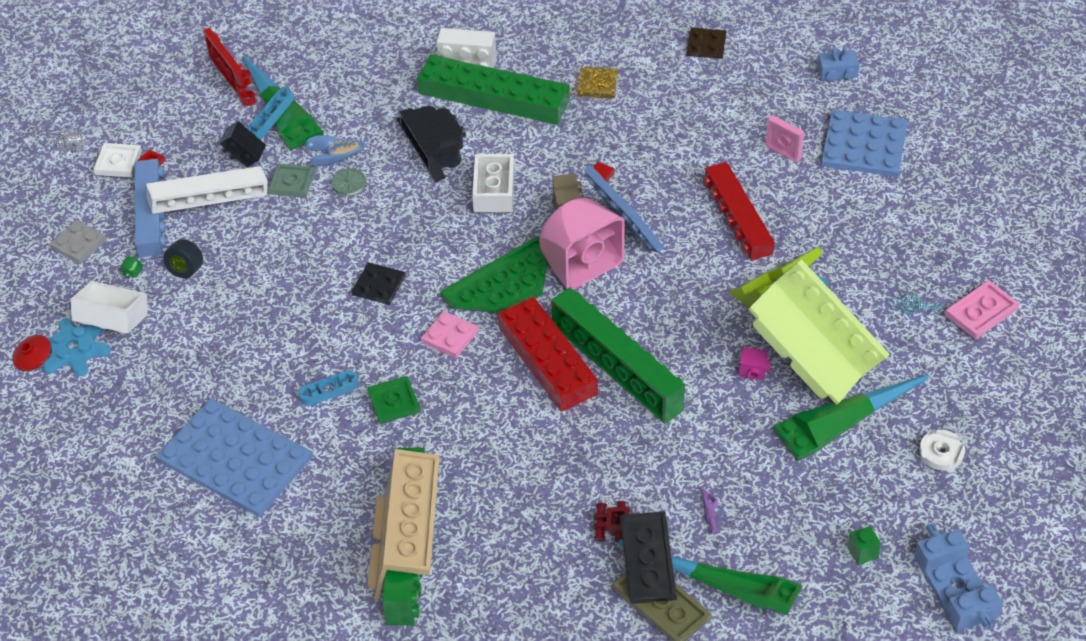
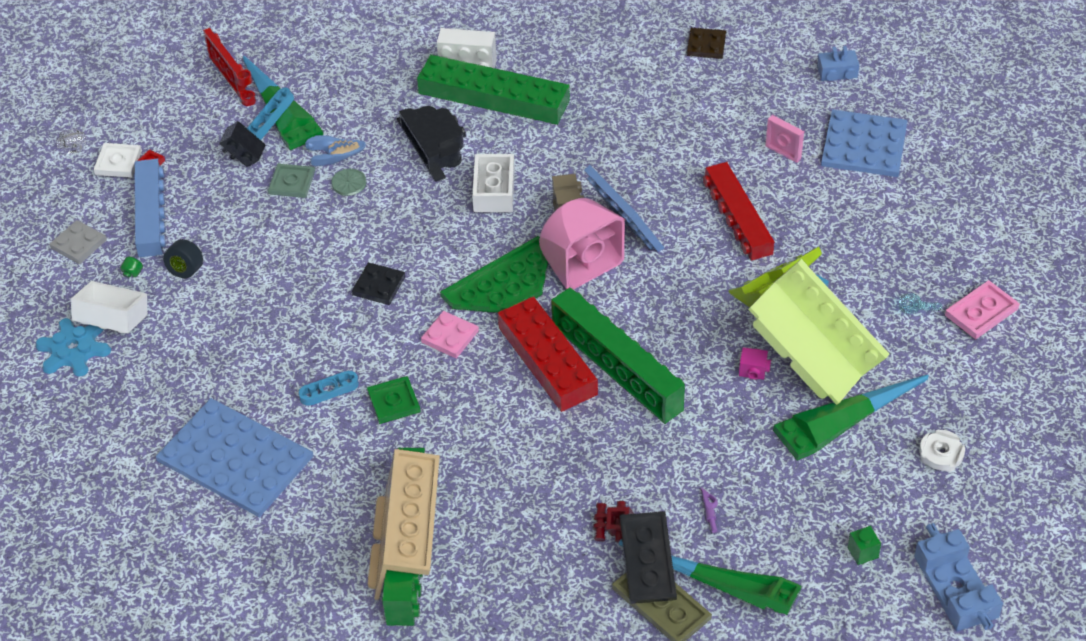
(31, 352): red dish -> none
(206, 189): white brick -> none
(598, 82): clear yellow plate -> none
(604, 170): red tile -> none

